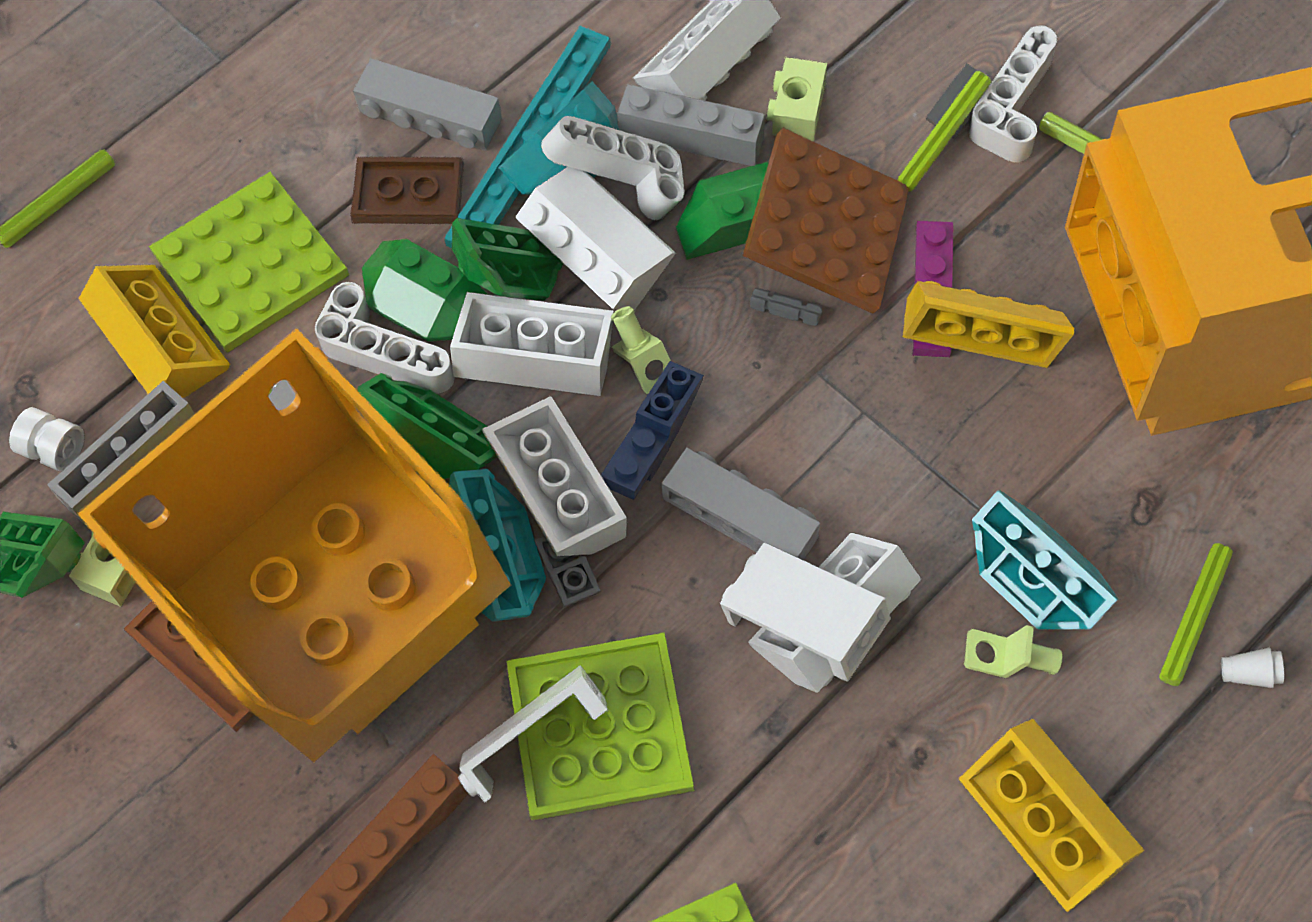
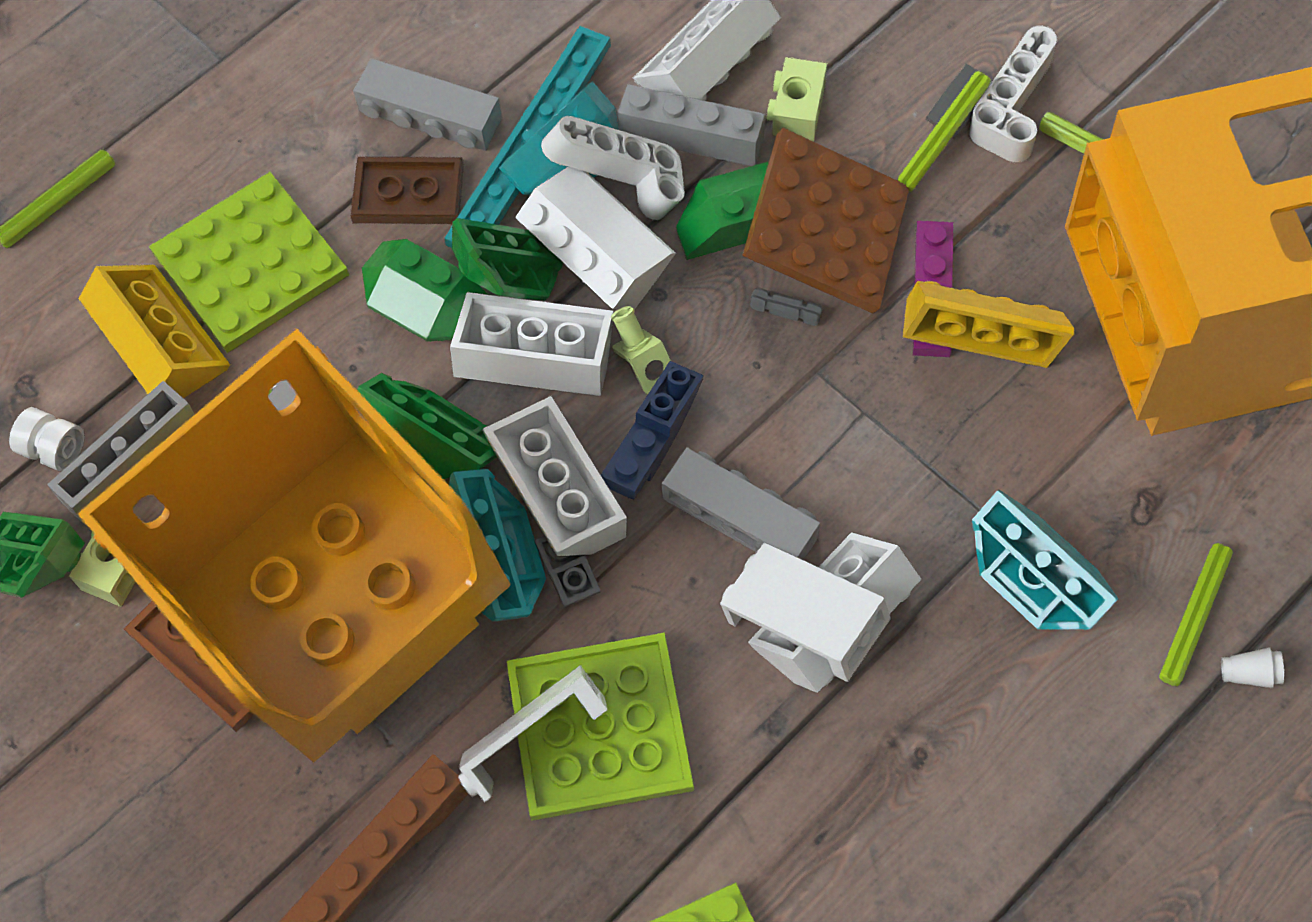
(425, 366): white beam -> none
(1011, 653): yellowish green bracket -> none
(1050, 814): yellow slope -> none

